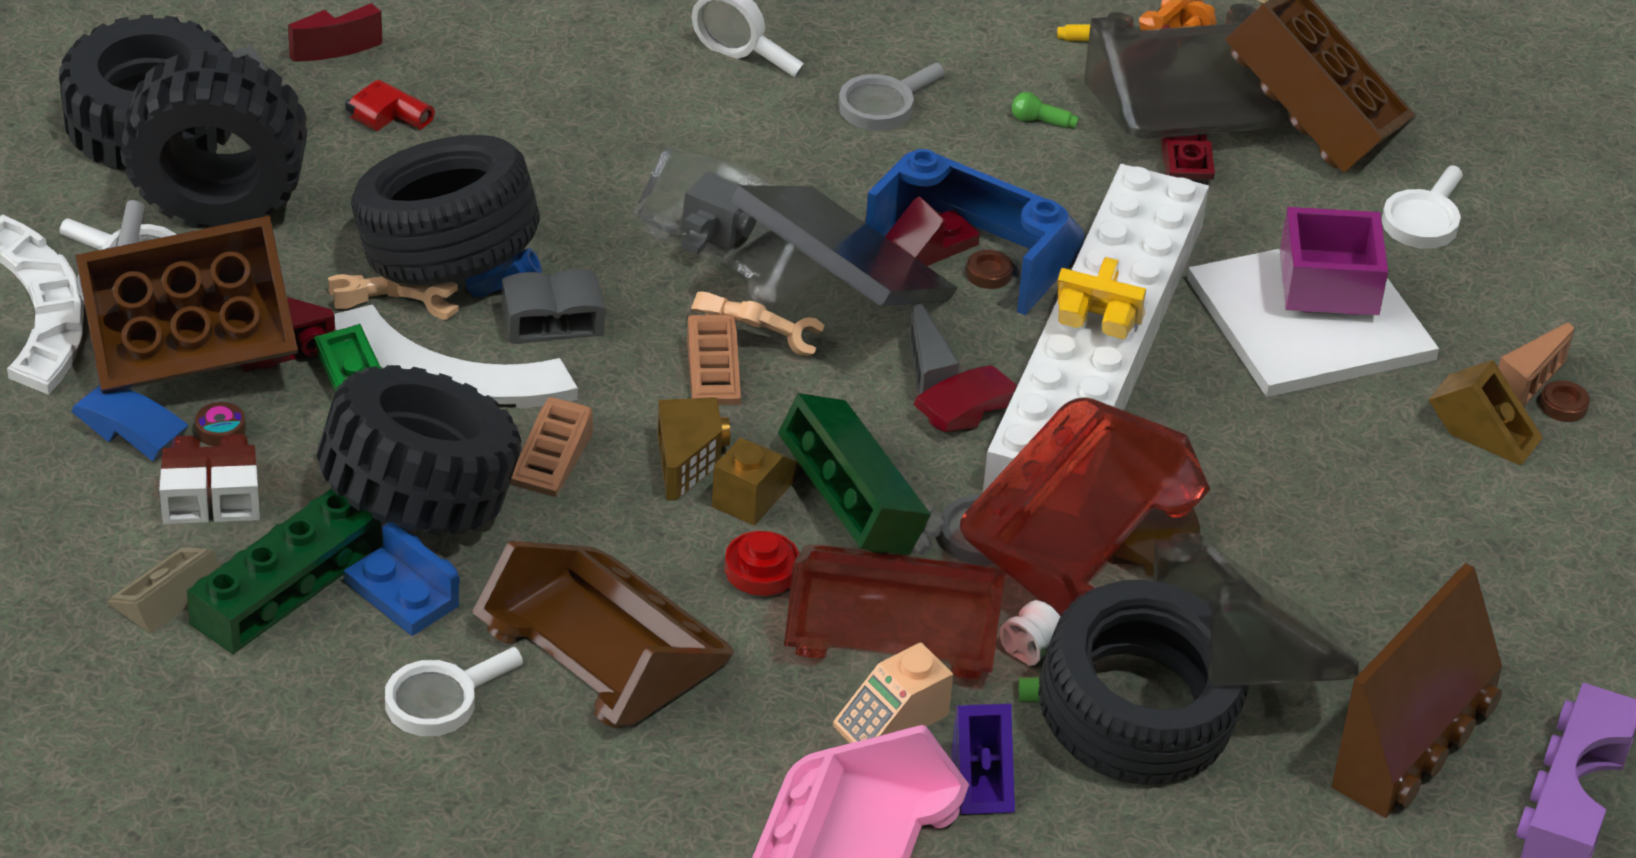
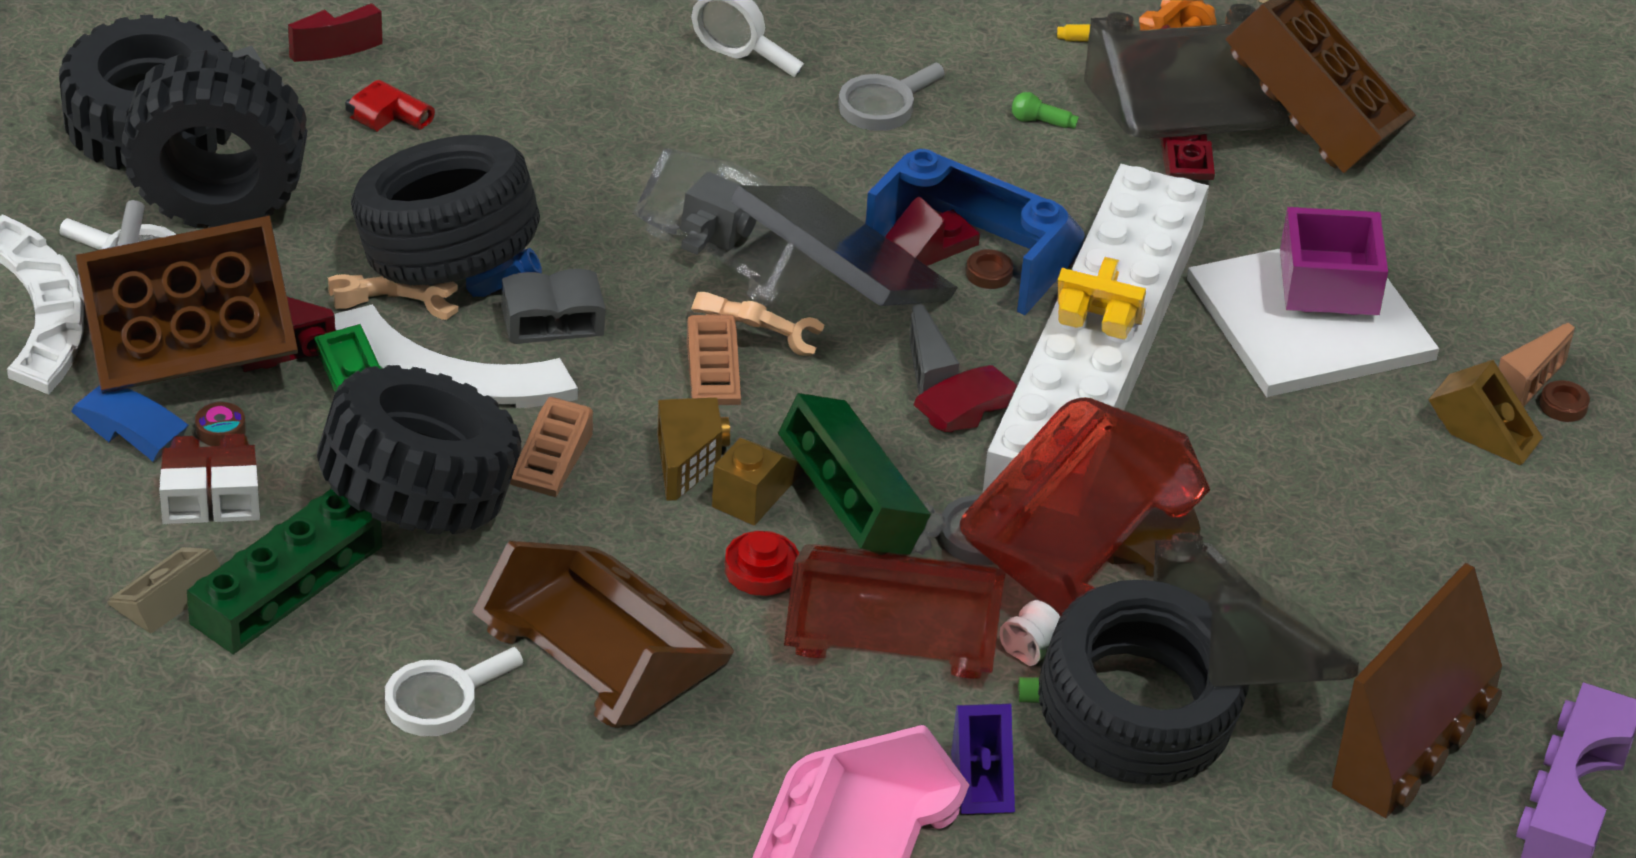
(406, 581): blue bracket -> none
(898, 695): light nougat slope -> none
(1424, 216): white piece -> none

